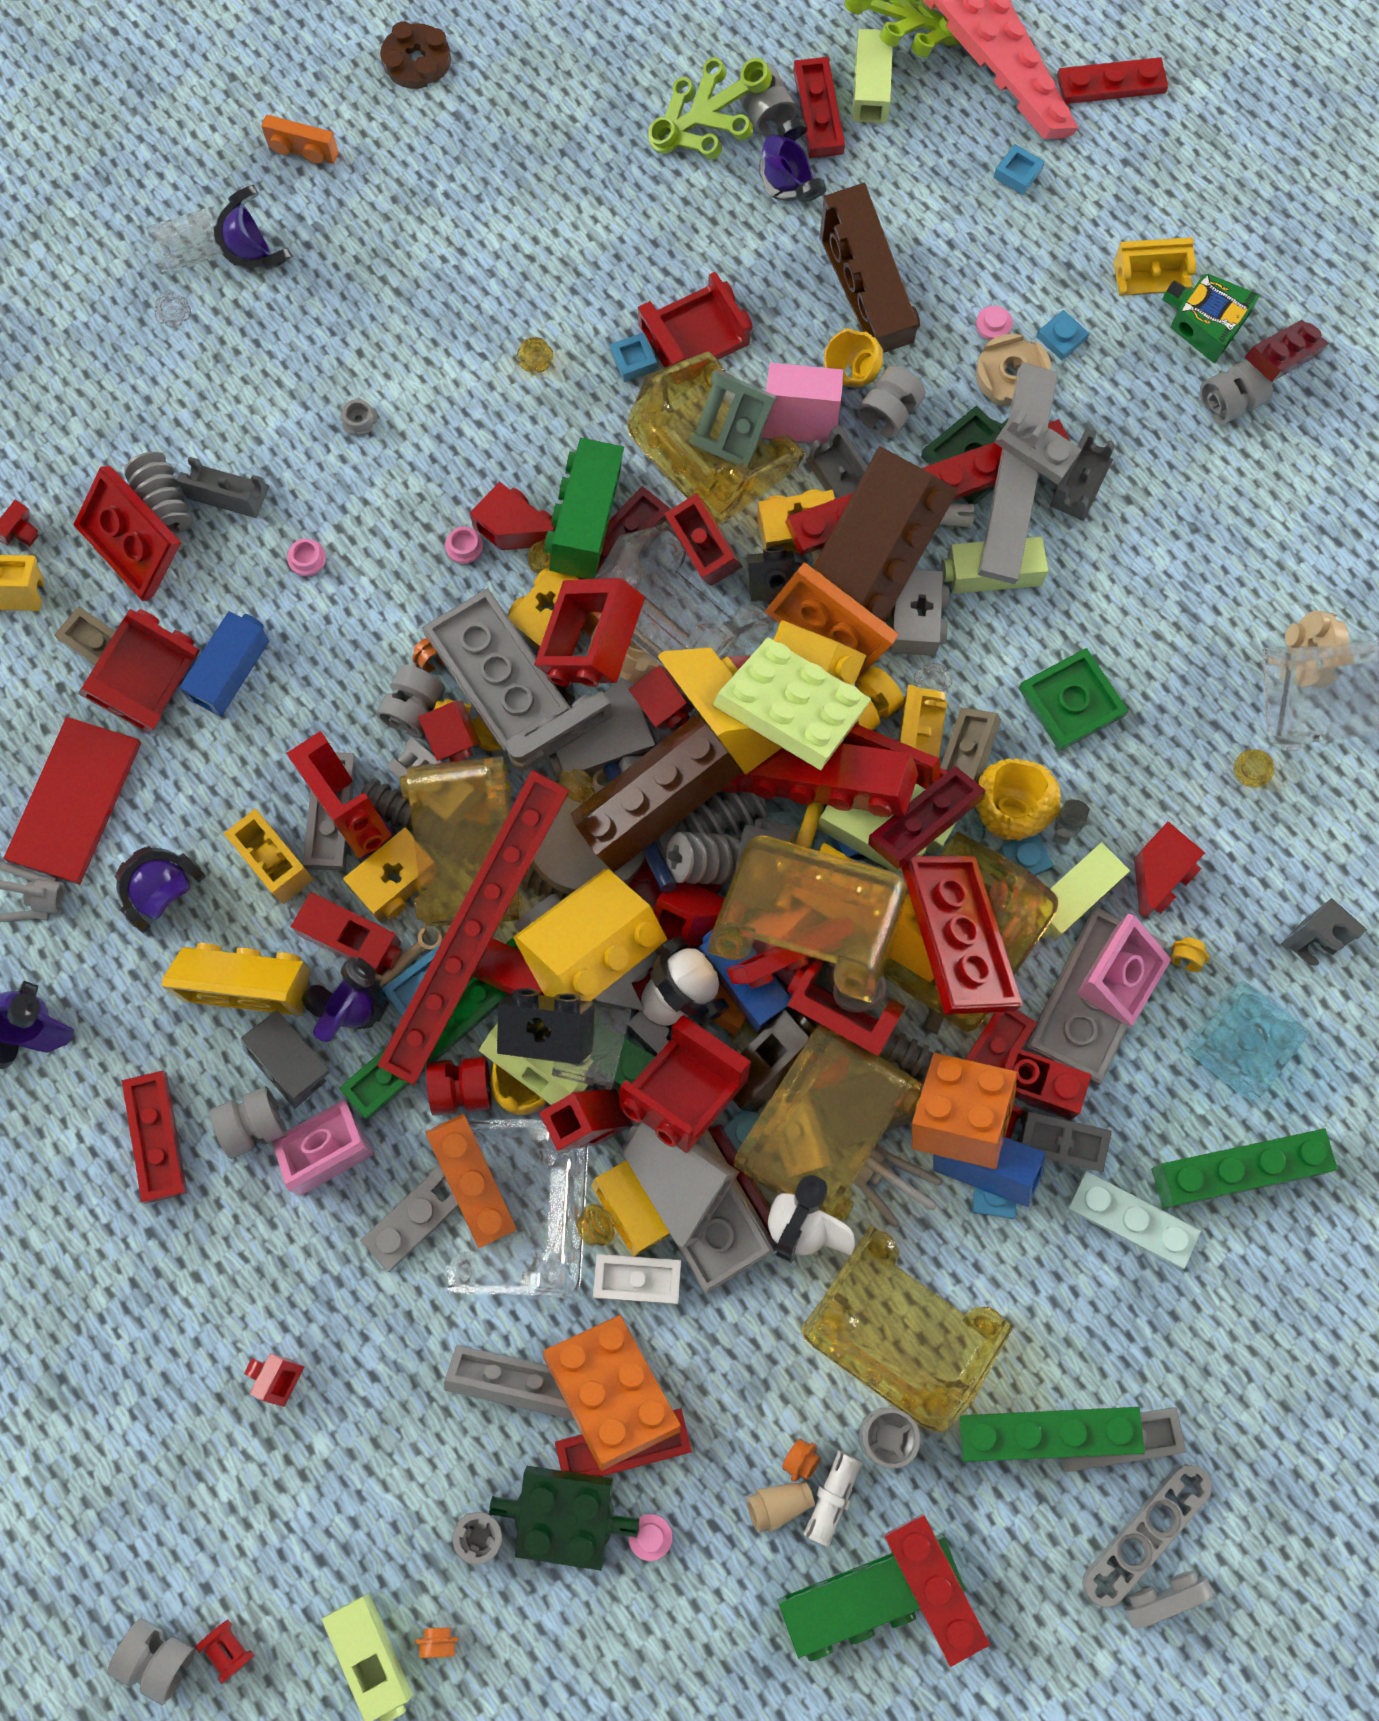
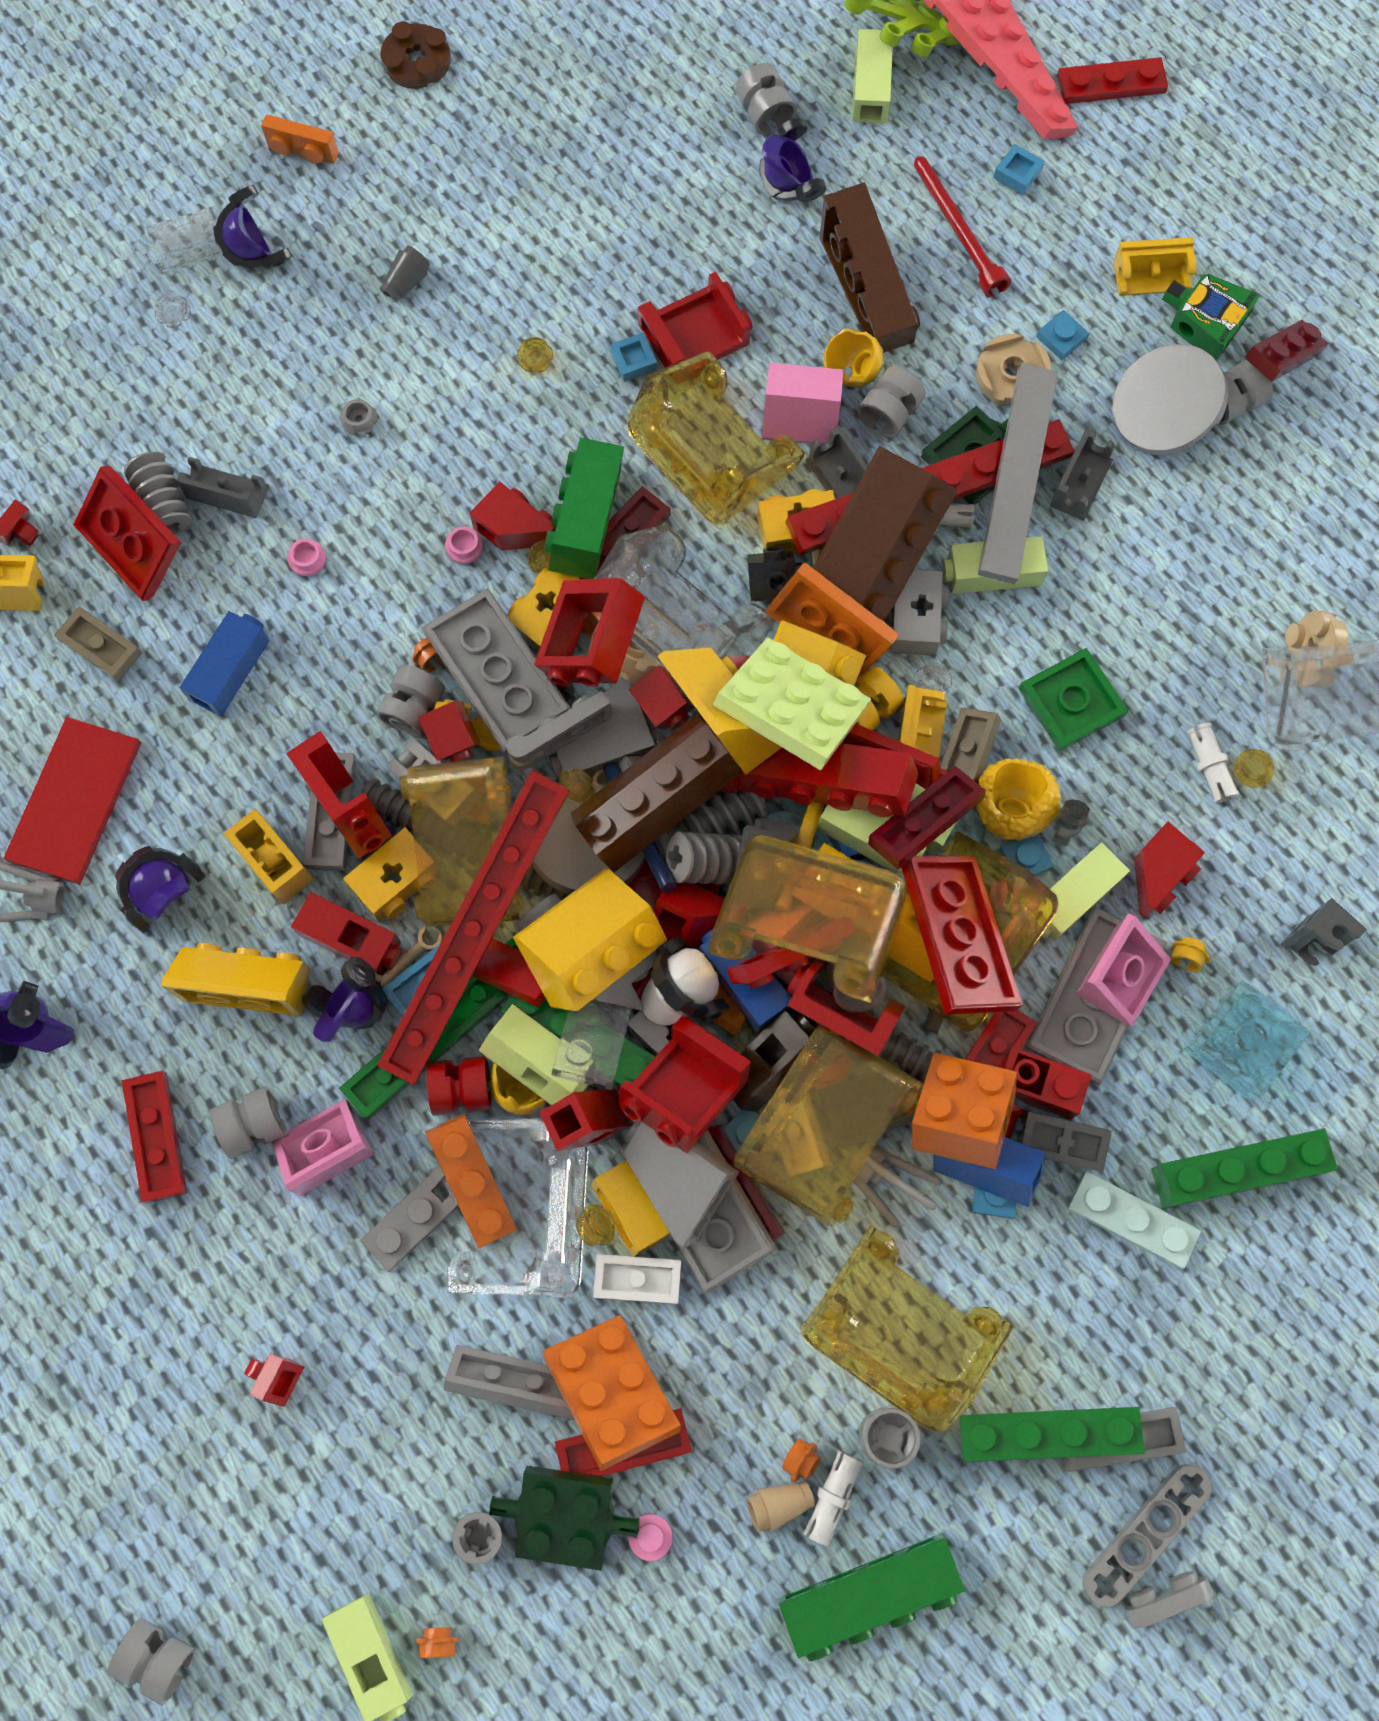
(139, 670): red panel -> none
(238, 1655): red bush -> none
(285, 1058): dark grey hinge -> none
(405, 272): none -> dark grey cone
(526, 1035): black brick -> none
(703, 540): red brick -> none
(705, 109): lime plant -> none
(743, 423): sand green plate -> none
(800, 1225): cap -> none
(819, 107): red plate -> none
(936, 1590): red plate -> none
(990, 274): none -> red piece
(993, 322): bright pink plate -> none
(1037, 446): light grey plate -> none
(1170, 399): none -> light grey tile
(1213, 763): none -> white pin

